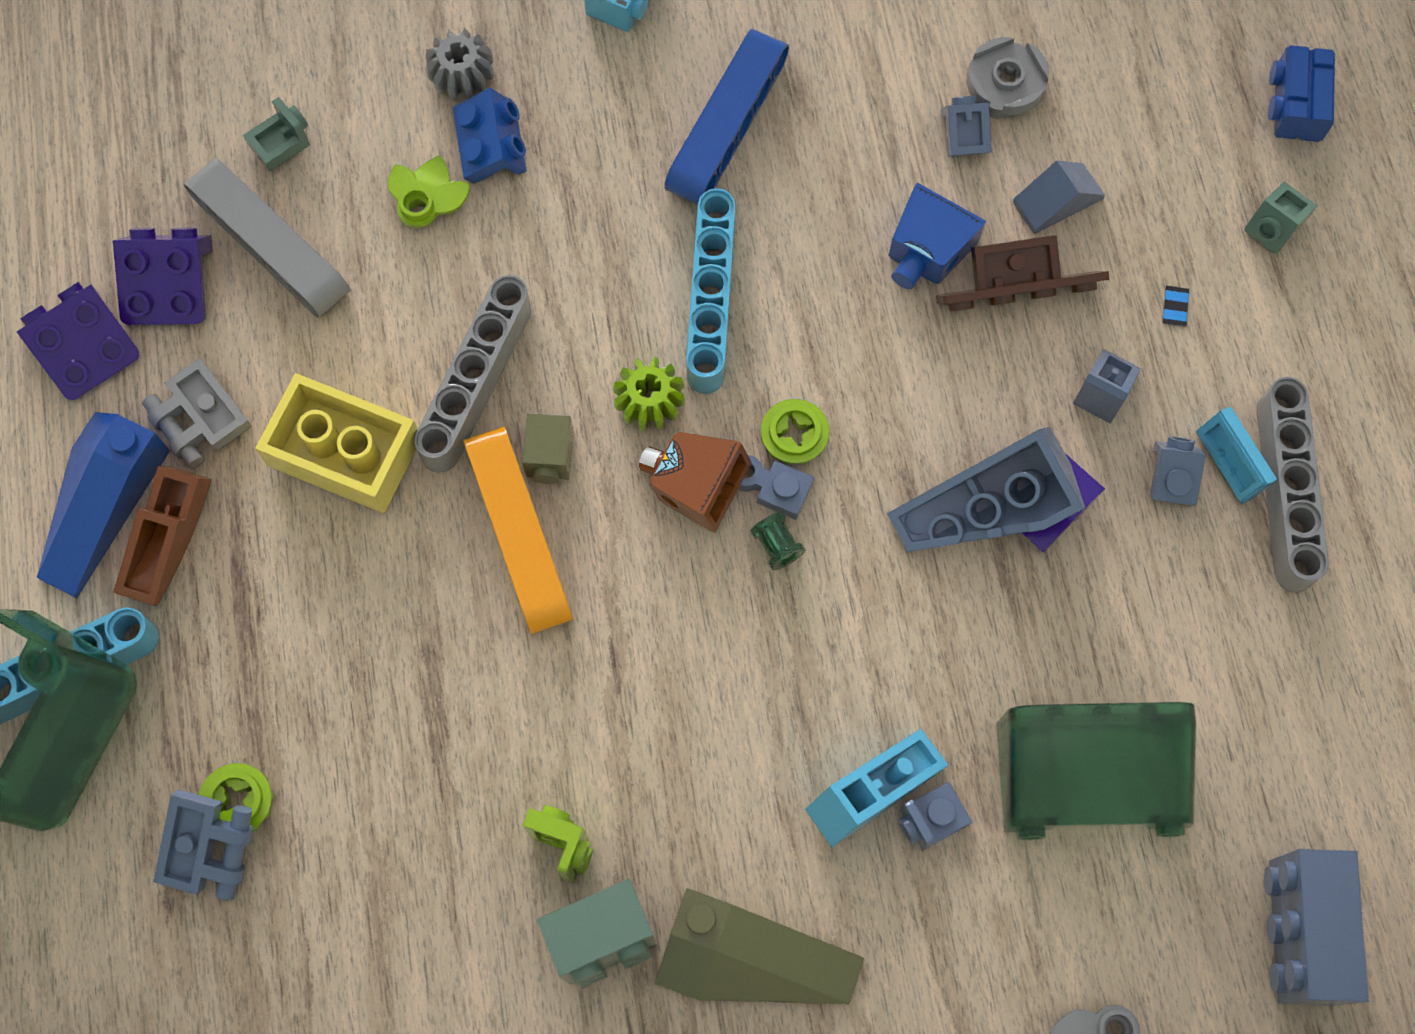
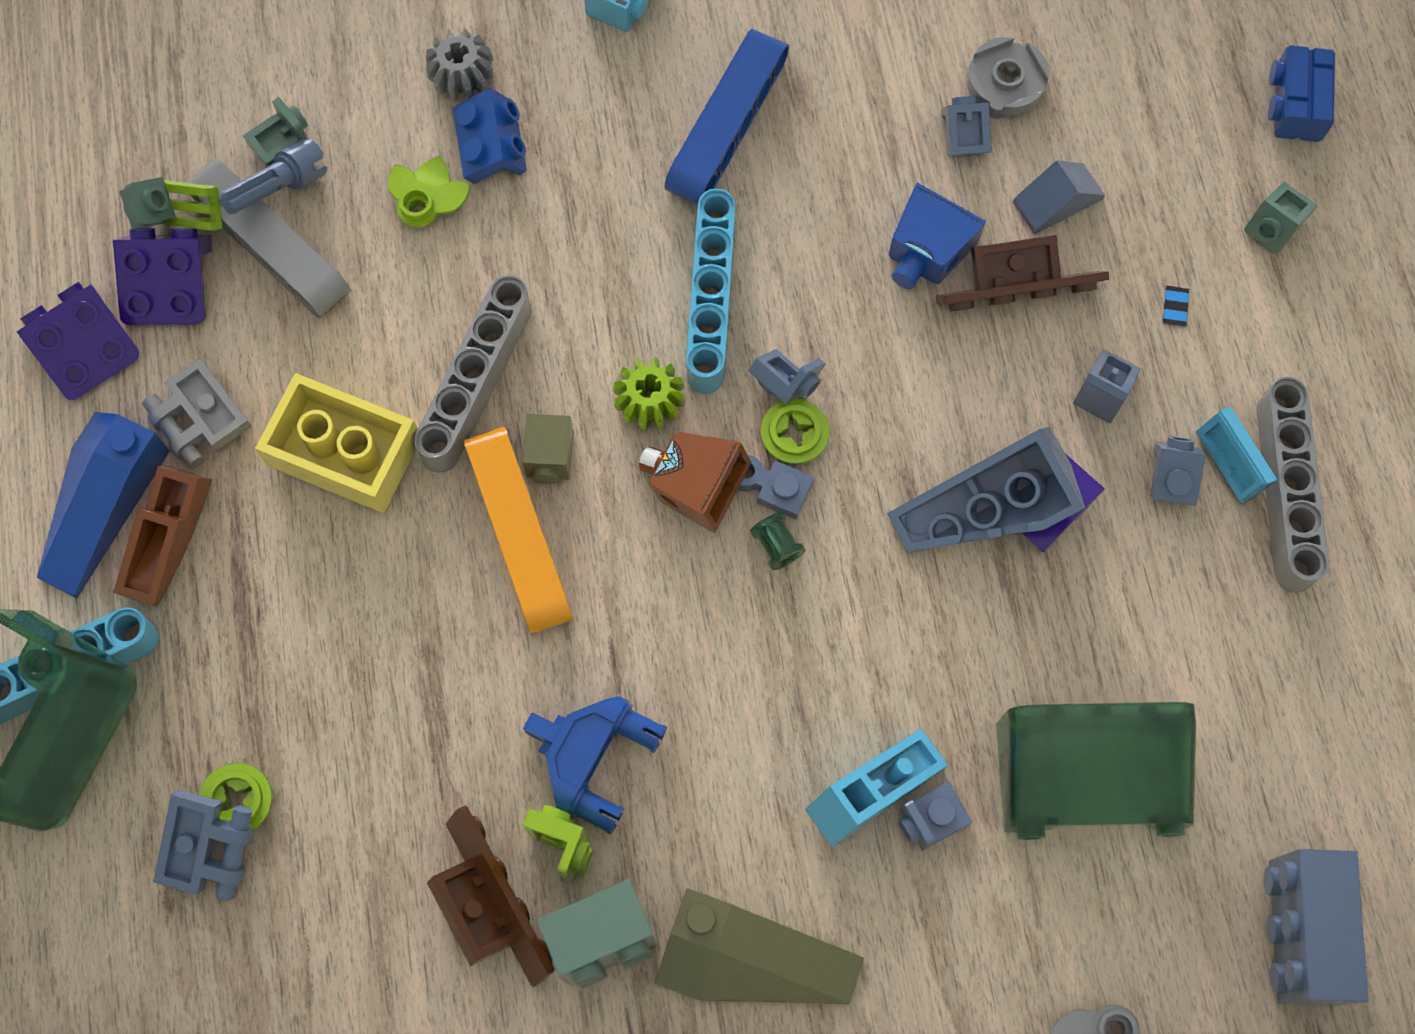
(147, 203): none -> sand green bracket
(195, 222): none -> lime tile
(291, 168): none -> sand blue piece
(483, 905): none -> reddish brown bracket
(577, 746): none -> blue connector
(783, 378): none -> sand blue bracket

